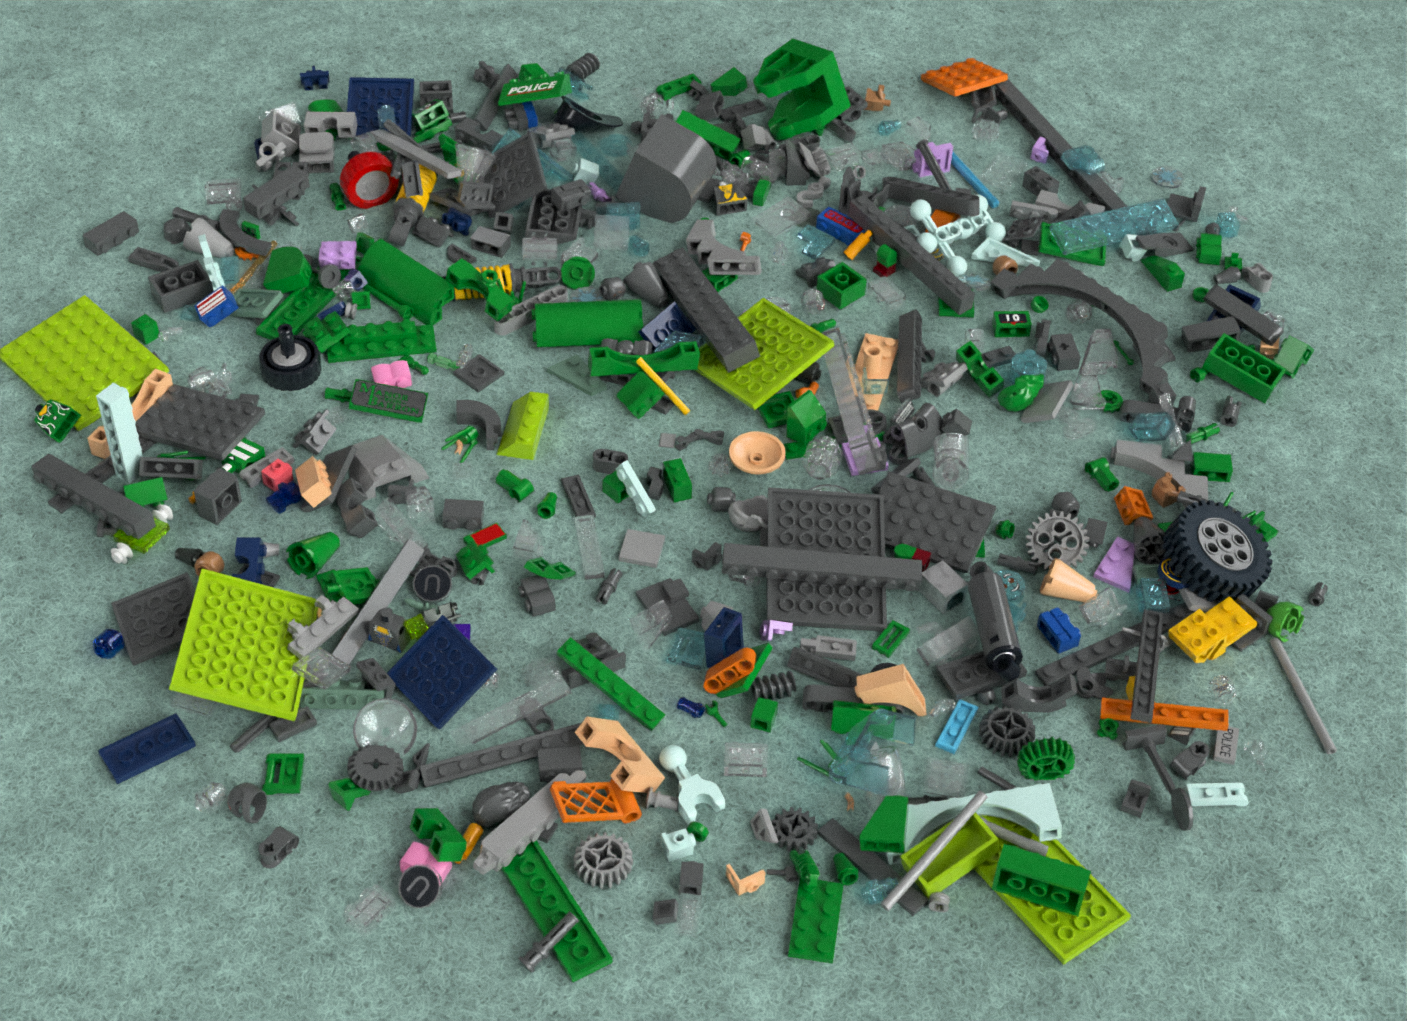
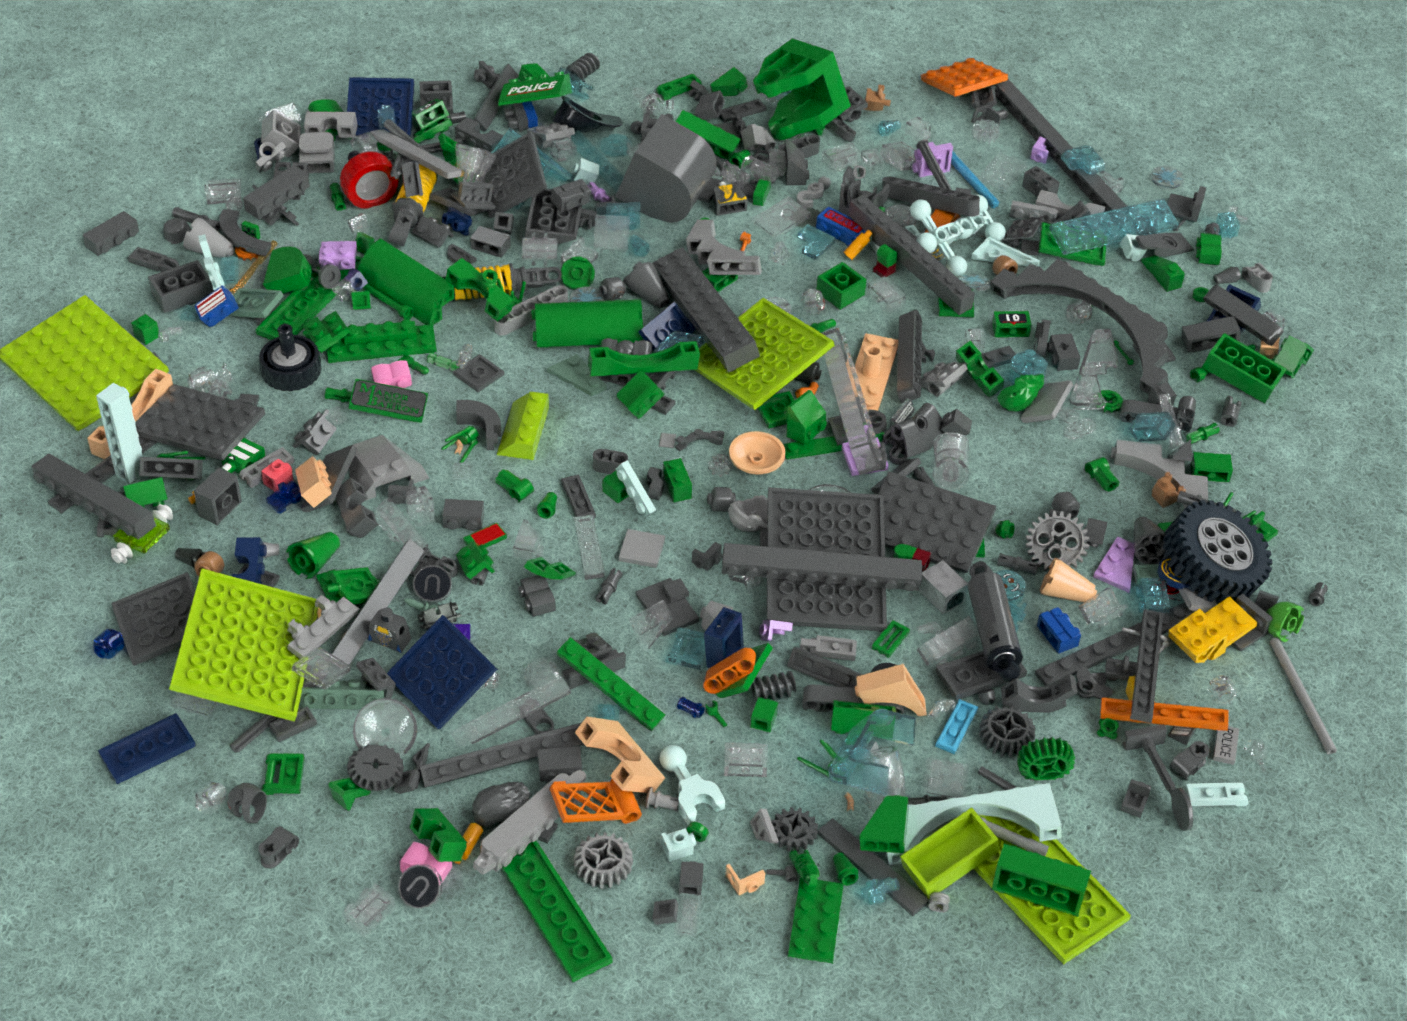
(56, 419): green torso -> none
(315, 77): dark blue hips -> none
(339, 308): dark blue plate -> none
(350, 310): light grey bush -> none
(416, 627): clear neon green bracket -> none
(541, 949): dark grey pin -> none
(660, 383): yellow bar -> none
(813, 270): dark grey bracket -> none
(815, 160): light grey hinge -> none
(822, 458): clear piece -> none
(874, 386): clear light blue bracket -> none
(933, 851): light grey piece -> none
(1039, 304): green tile -> none
(1132, 505): orange bracket -> none
(1233, 261): green tile -> none

